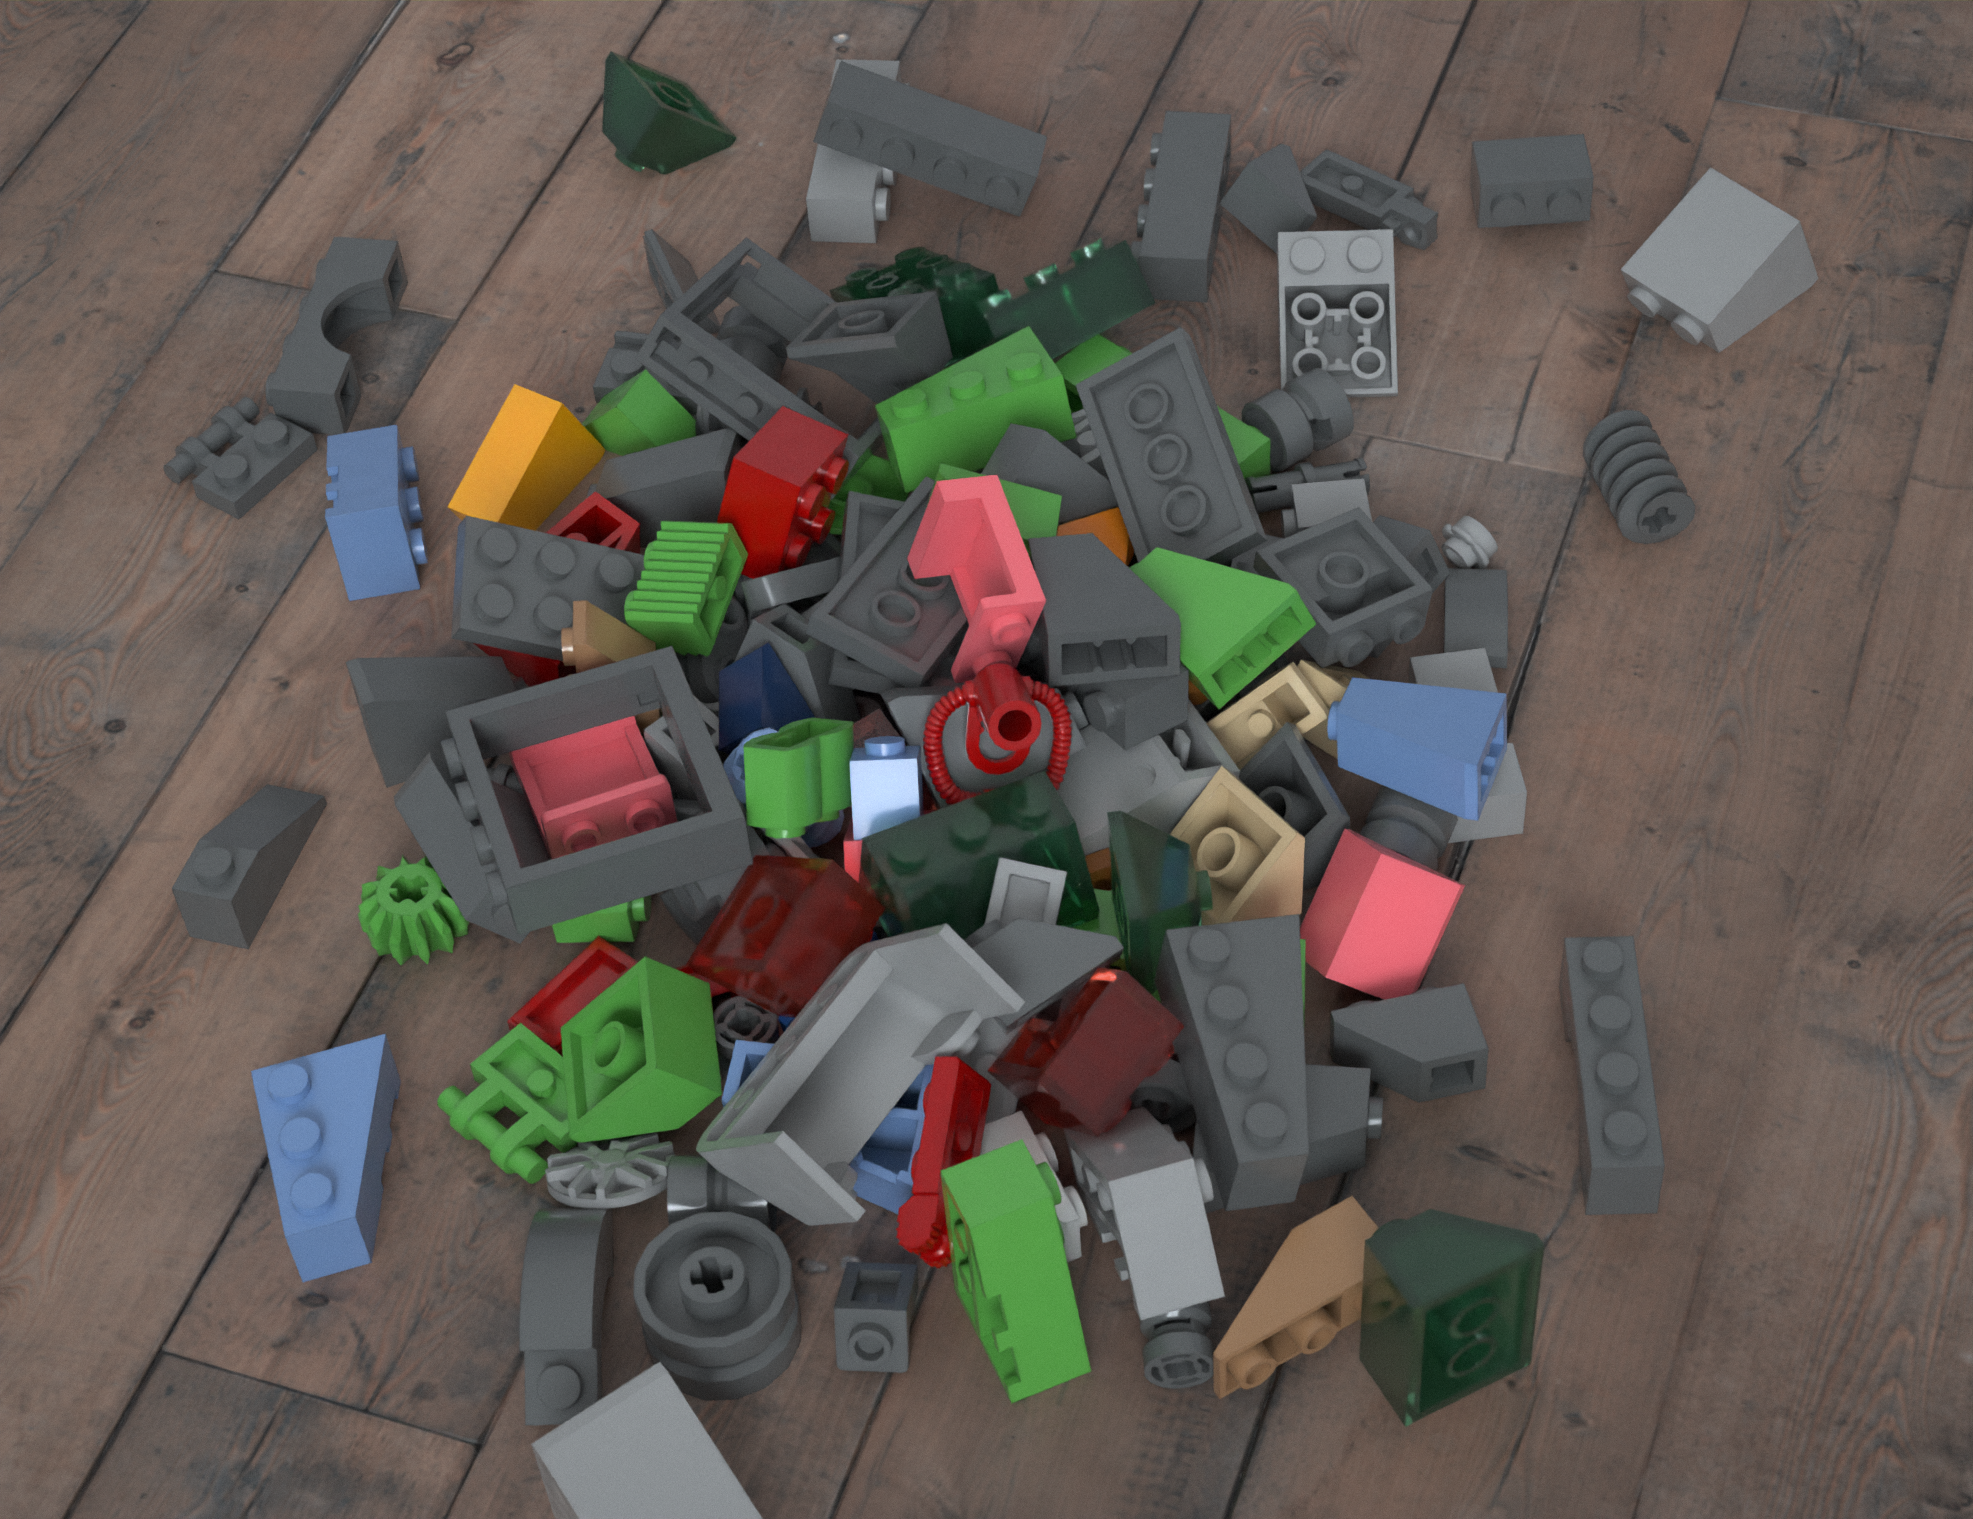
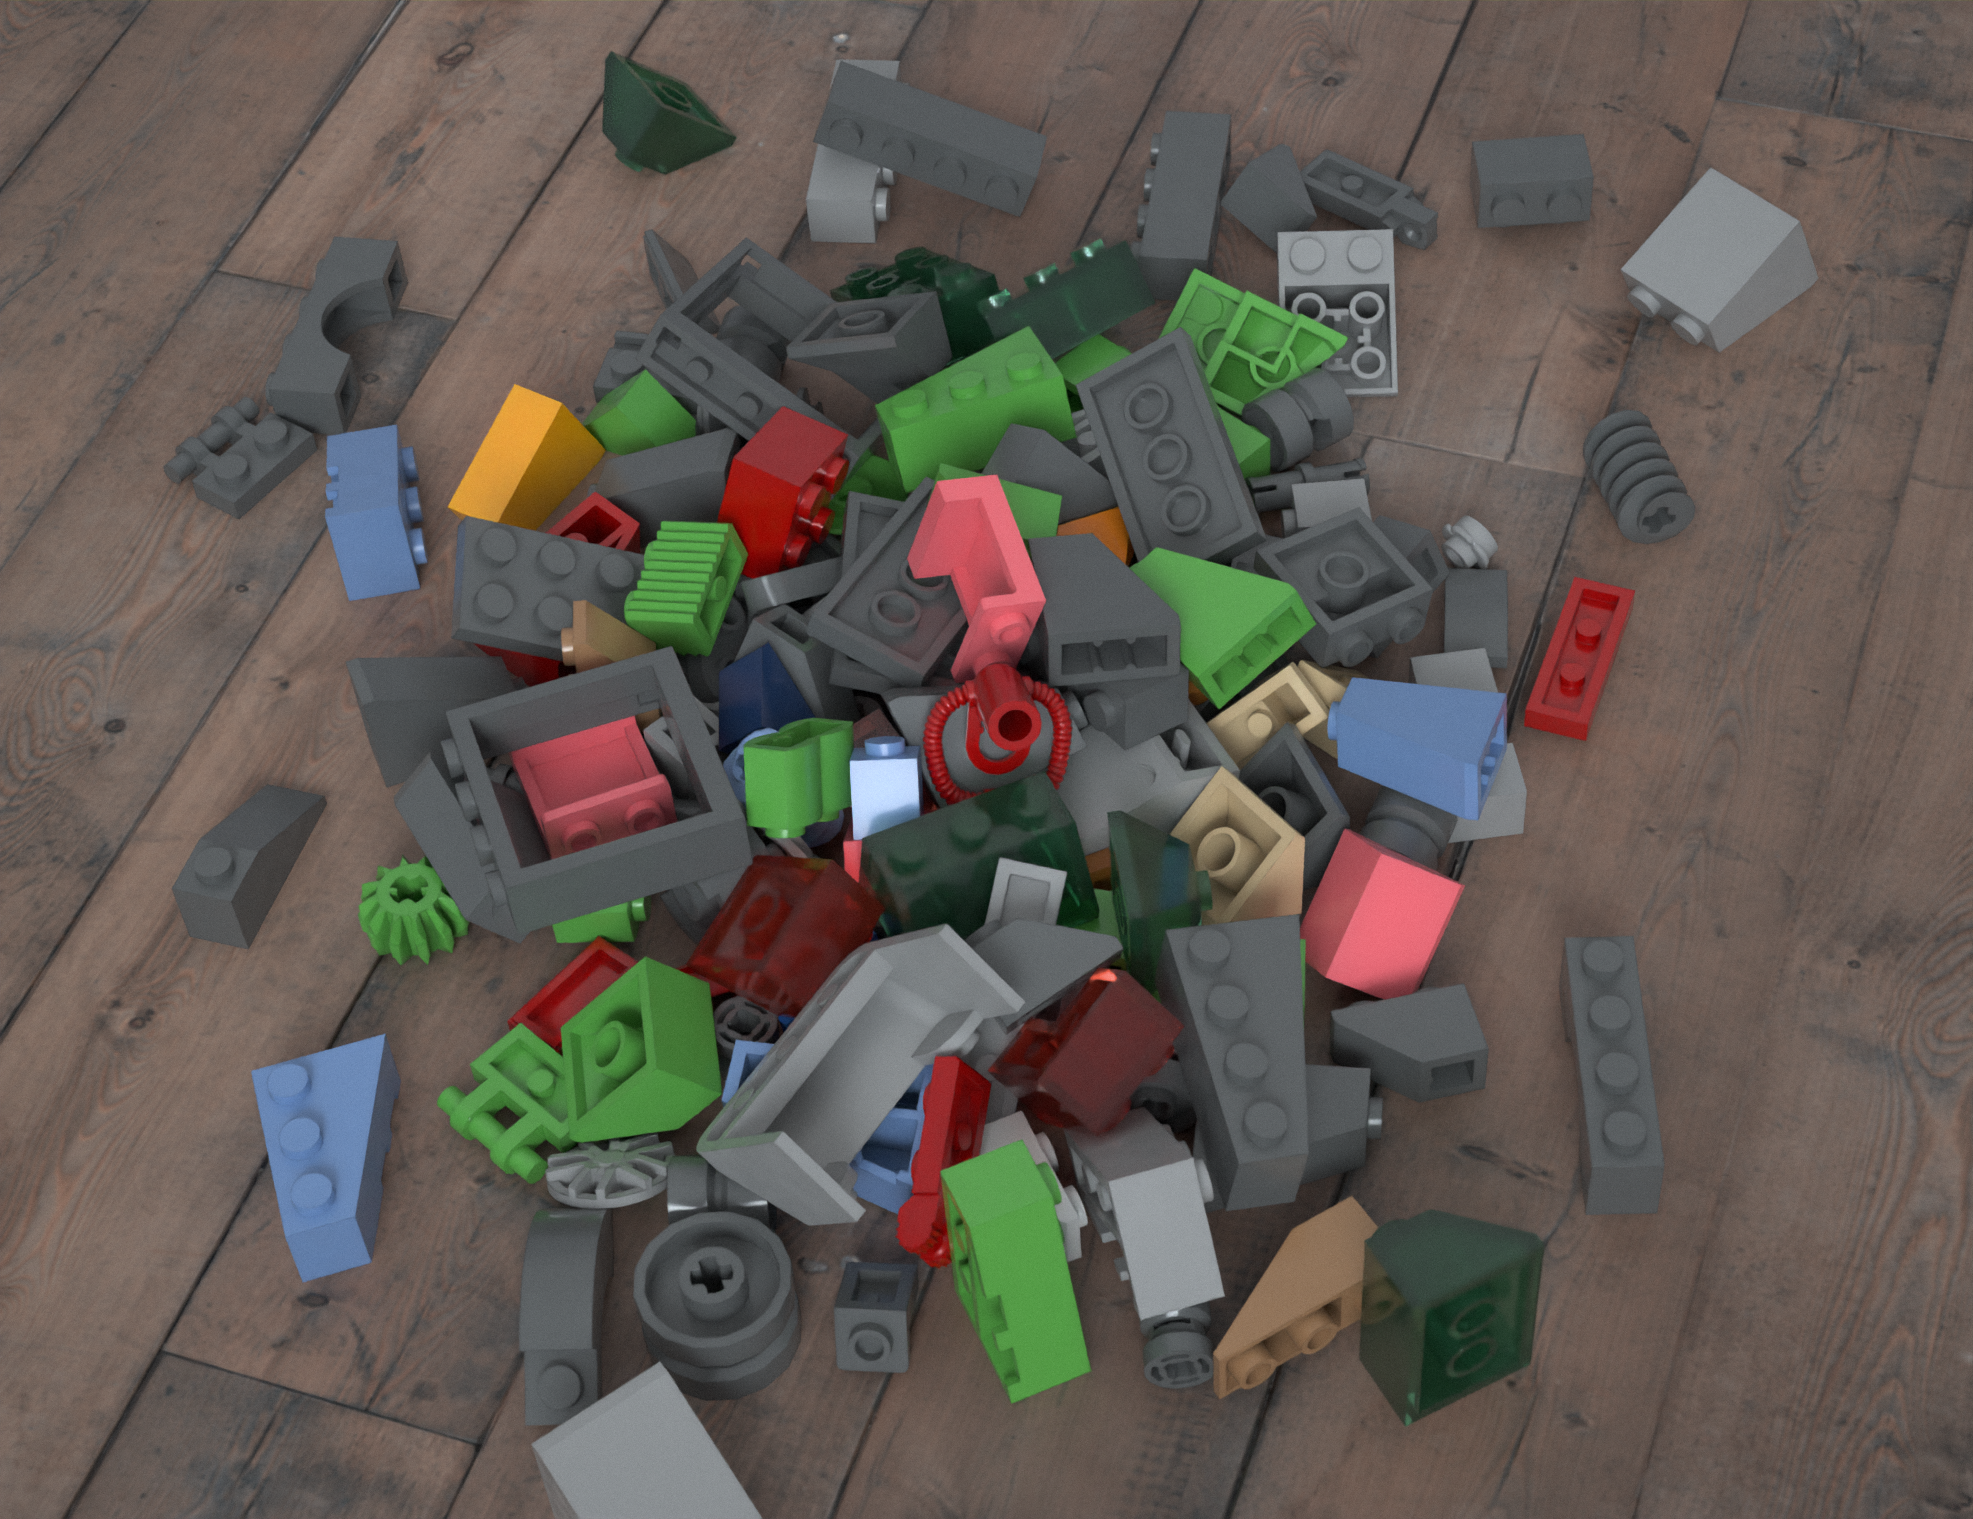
(1247, 341): none -> bright green slope
(1579, 659): none -> red plate

